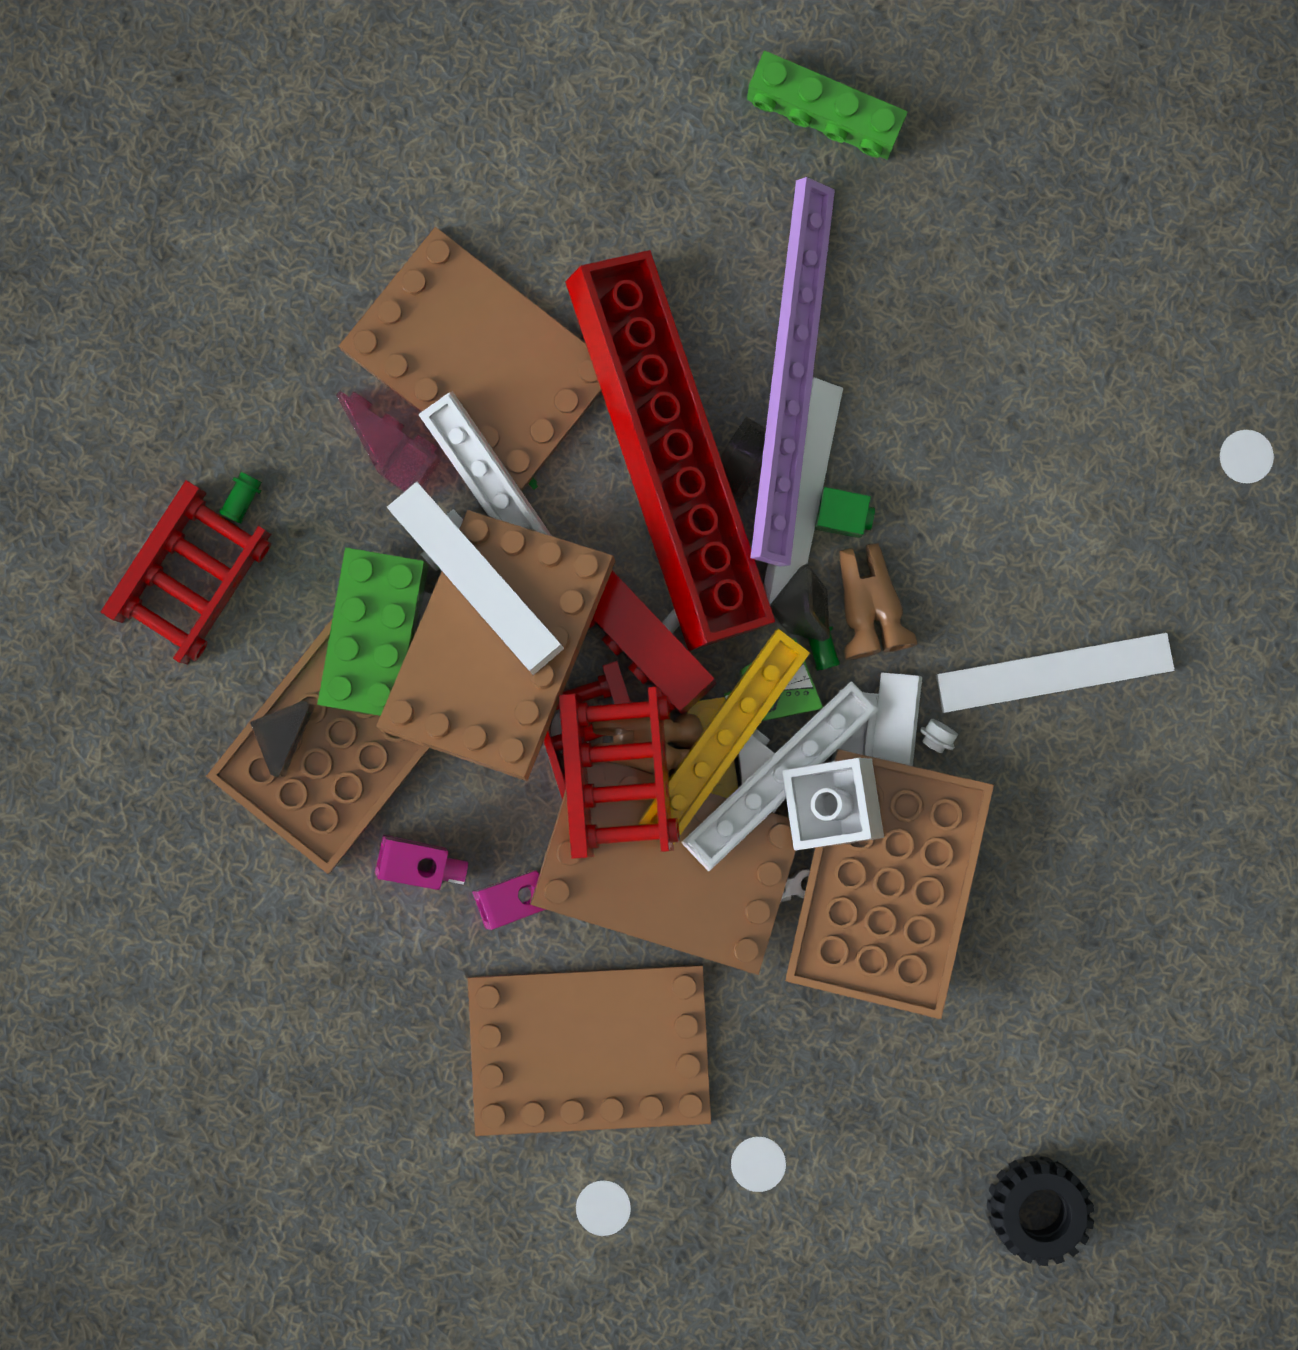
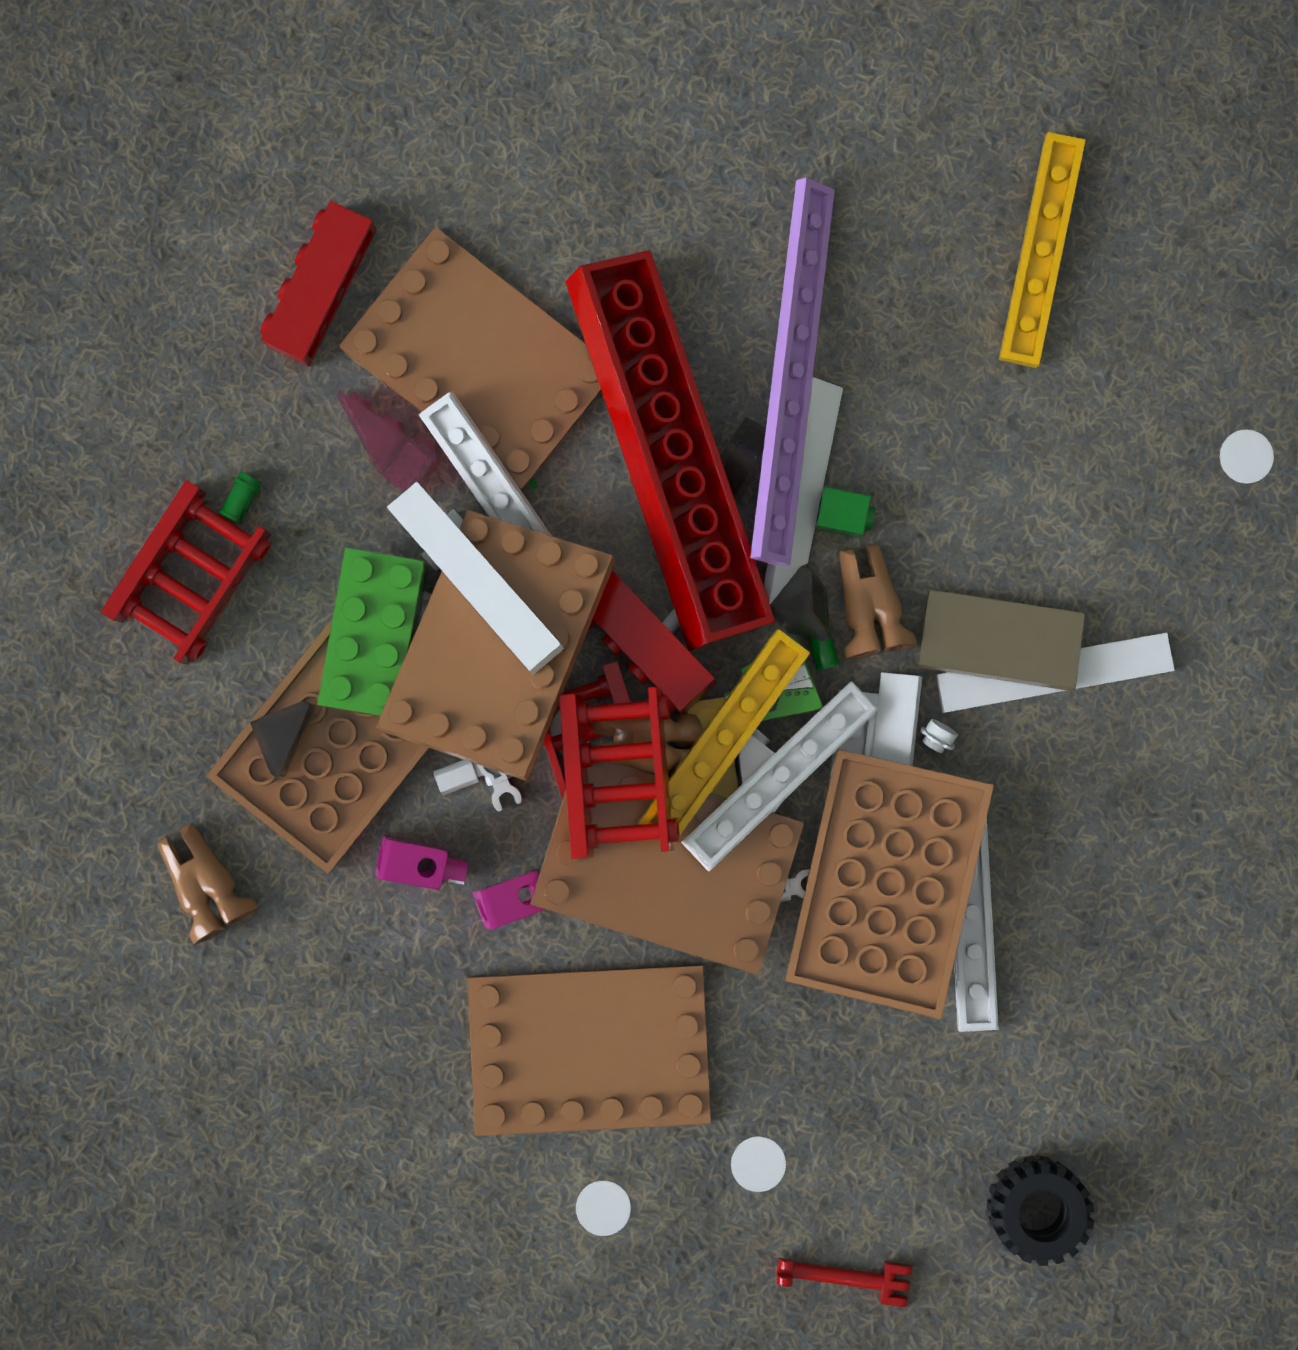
(199, 881): none -> medium nougat piece
(318, 283): none -> red brick
(466, 773): none -> white bar
(825, 105): bright green brick -> none
(833, 803): white slope -> none
(886, 1282): none -> red hinge
(975, 954): none -> white tile
(1001, 640): none -> dark tan tile
(1042, 250): none -> yellow plate

